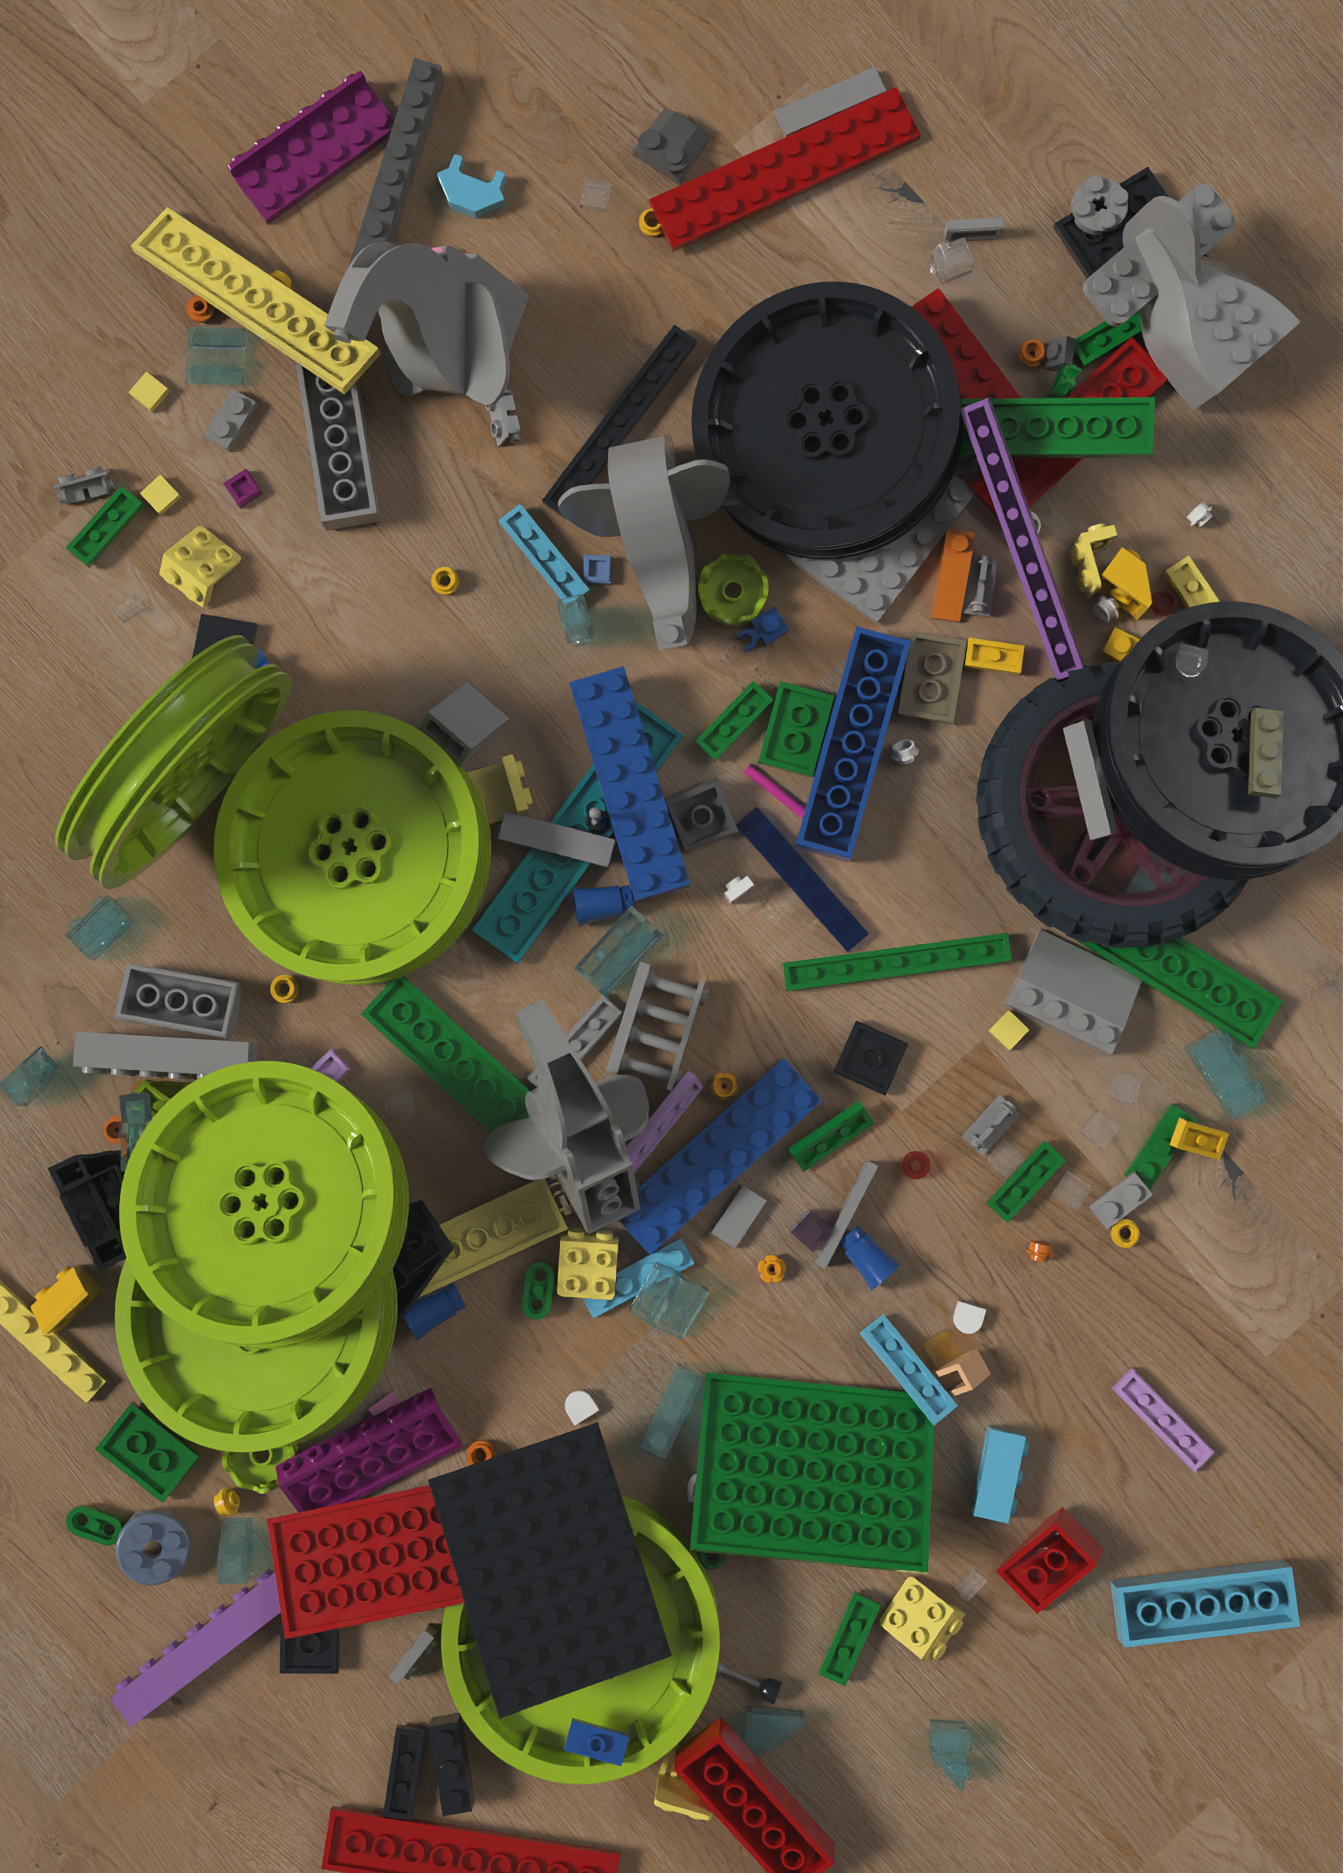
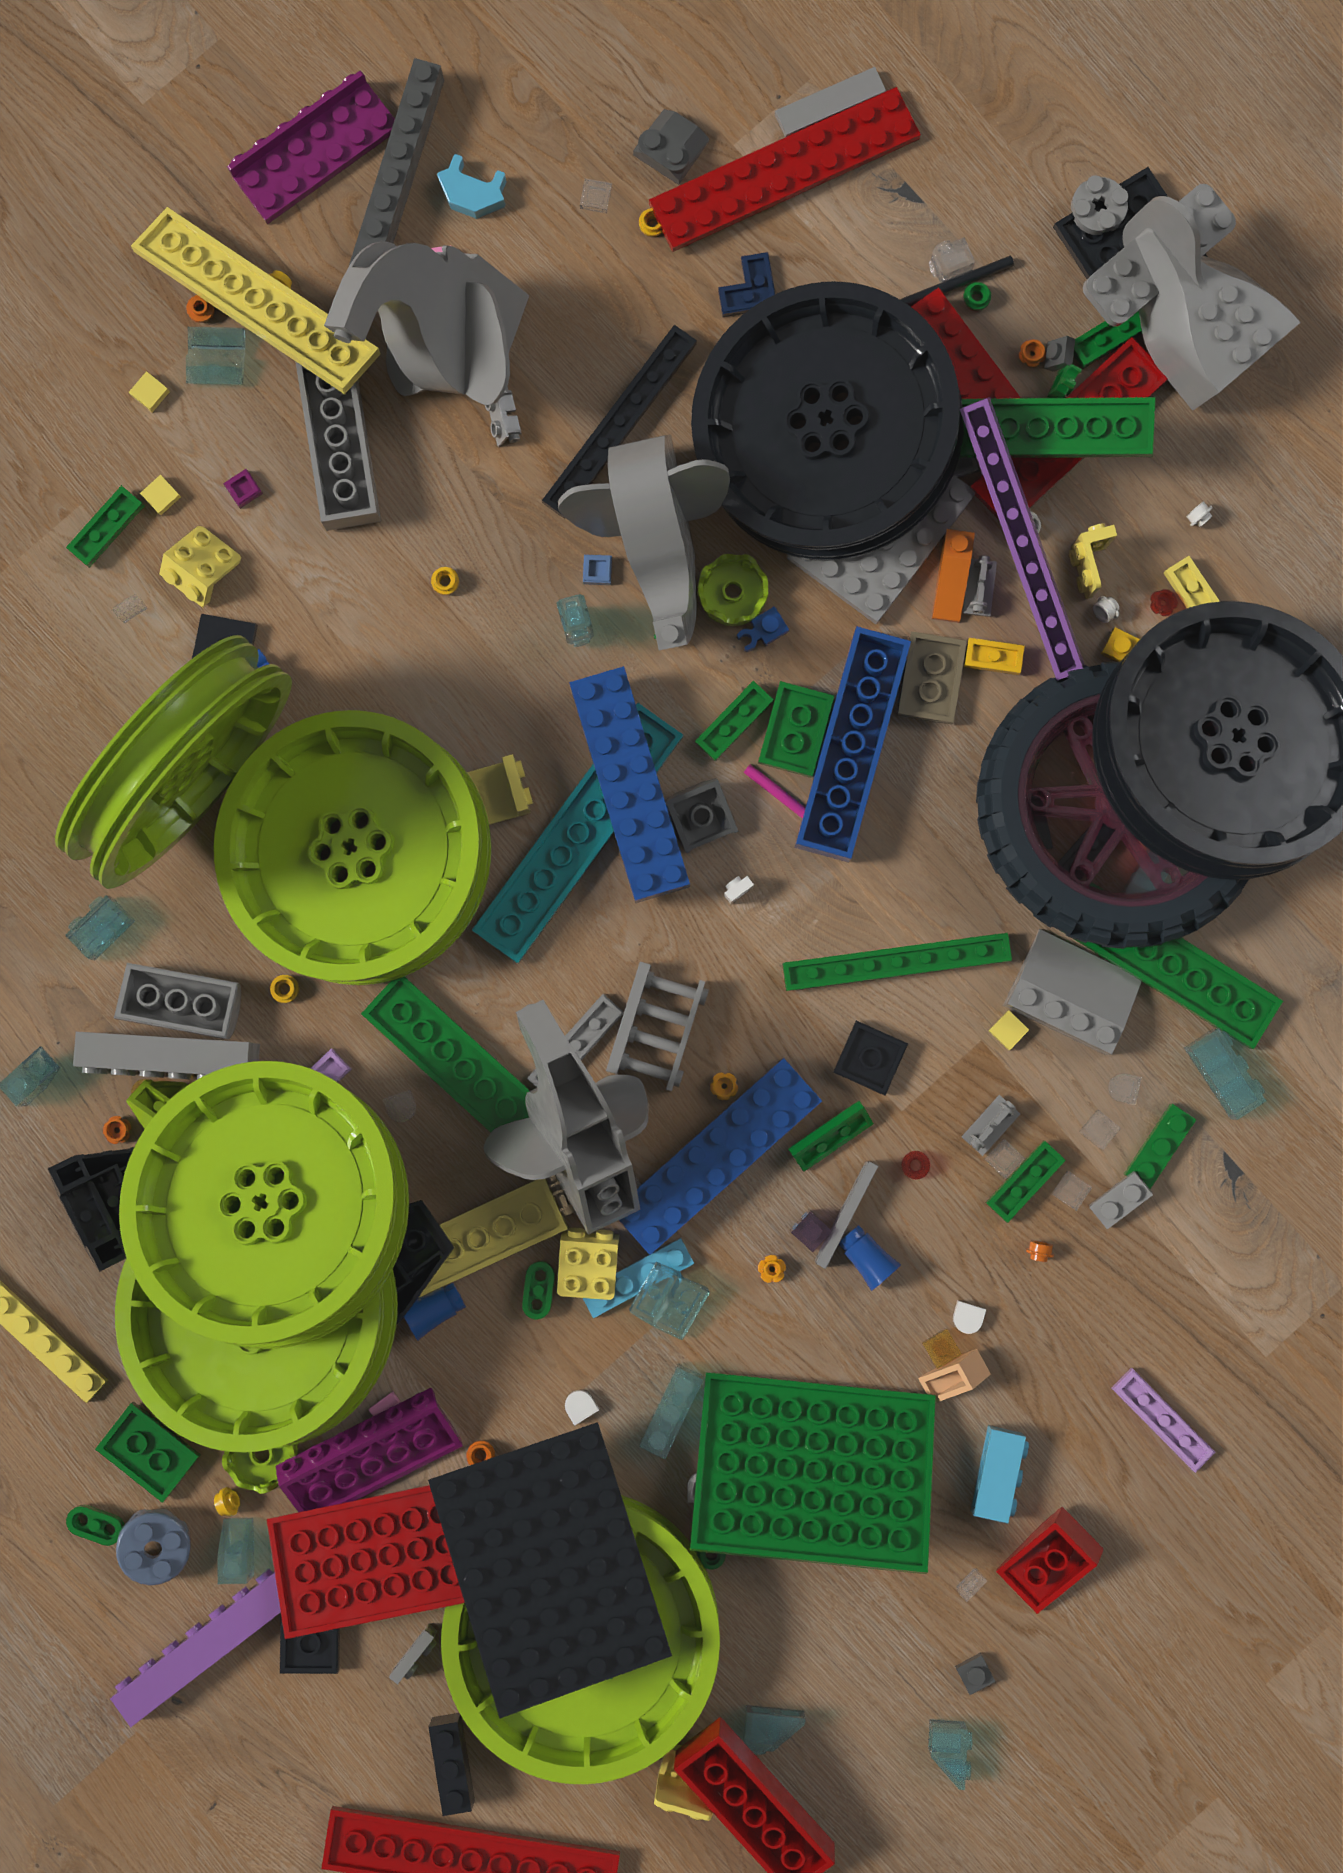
(65, 1299): yellow slope -> none
(73, 487): light grey hinge -> none
(133, 1119): clear light blue brick -> none
(230, 420): light grey plate -> none
(404, 1772): black plate -> none
(463, 723): light grey brick -> none
(542, 553): medium azure plate -> none
(556, 839): light grey tile -> none
(596, 1742): blue plate -> none
(600, 824): black hinge -> none
(600, 903): blue plant -> none
(618, 951): clear light blue brick -> none
(663, 1119): lavender tile -> none
(738, 1216): light grey tile -> none
(757, 286): none -> dark blue tile
(768, 1688): hinge -> none
(802, 879): clear blue tile -> none
(849, 1638): green plate -> none
(904, 751): white plate -> none
(908, 1369): medium azure plate -> none
(921, 1620): light yellow bracket -> none
(962, 280): none -> black bar
(973, 229): light grey tile -> none
(975, 1673): none -> dark grey plate
(982, 290): none -> green plate
(1090, 780): light grey tile -> none
(1127, 583): yellow slope -> none
(1134, 1233): yellow plate -> none
(1191, 659): clear tile -> none
(1199, 1139): yellow plate -> none
(1204, 1603): medium azure brick -> none
(1266, 753): olive plate -> none

